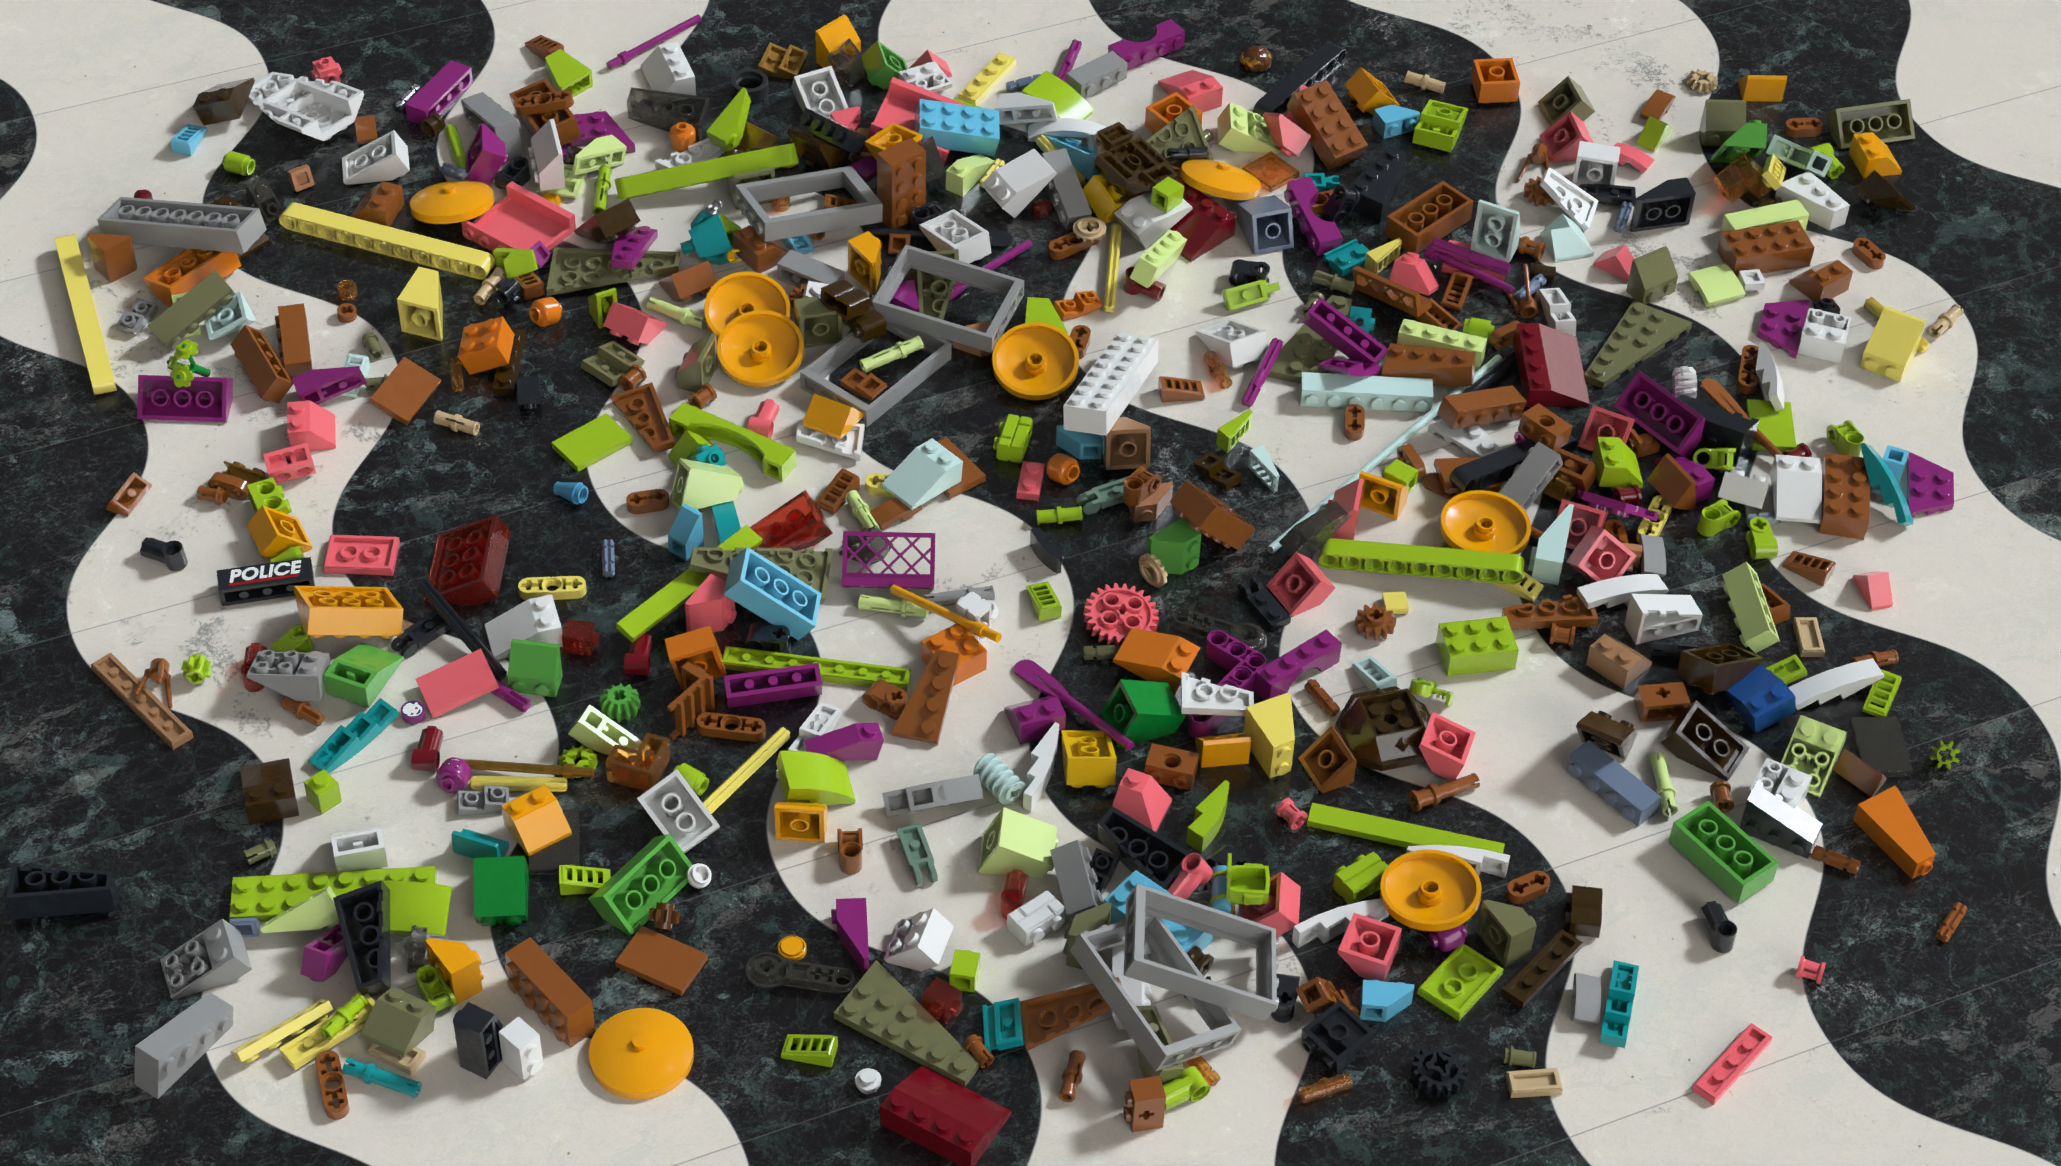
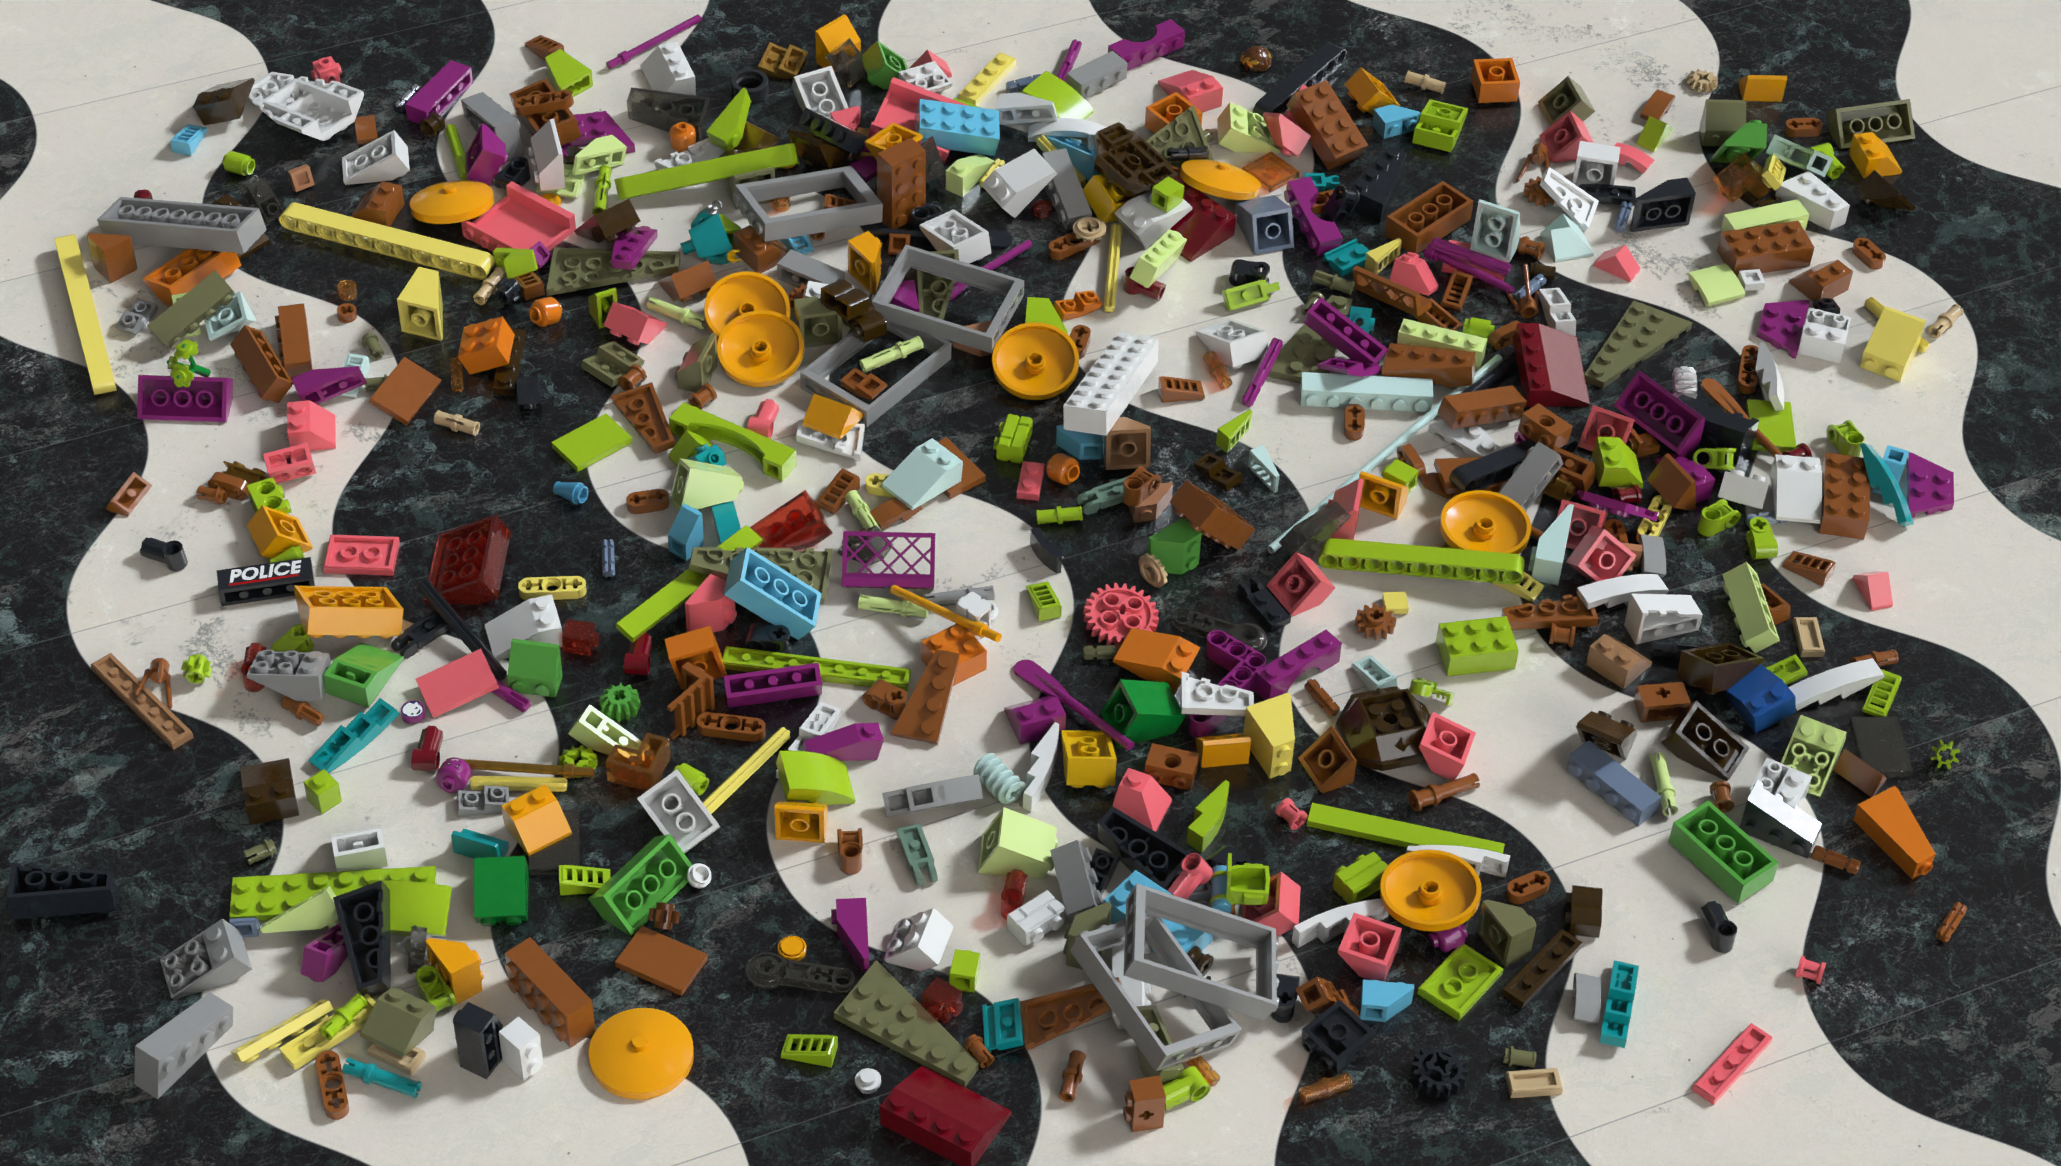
(453, 171): sand blue axle -> none
(1652, 276): olive slope -> none

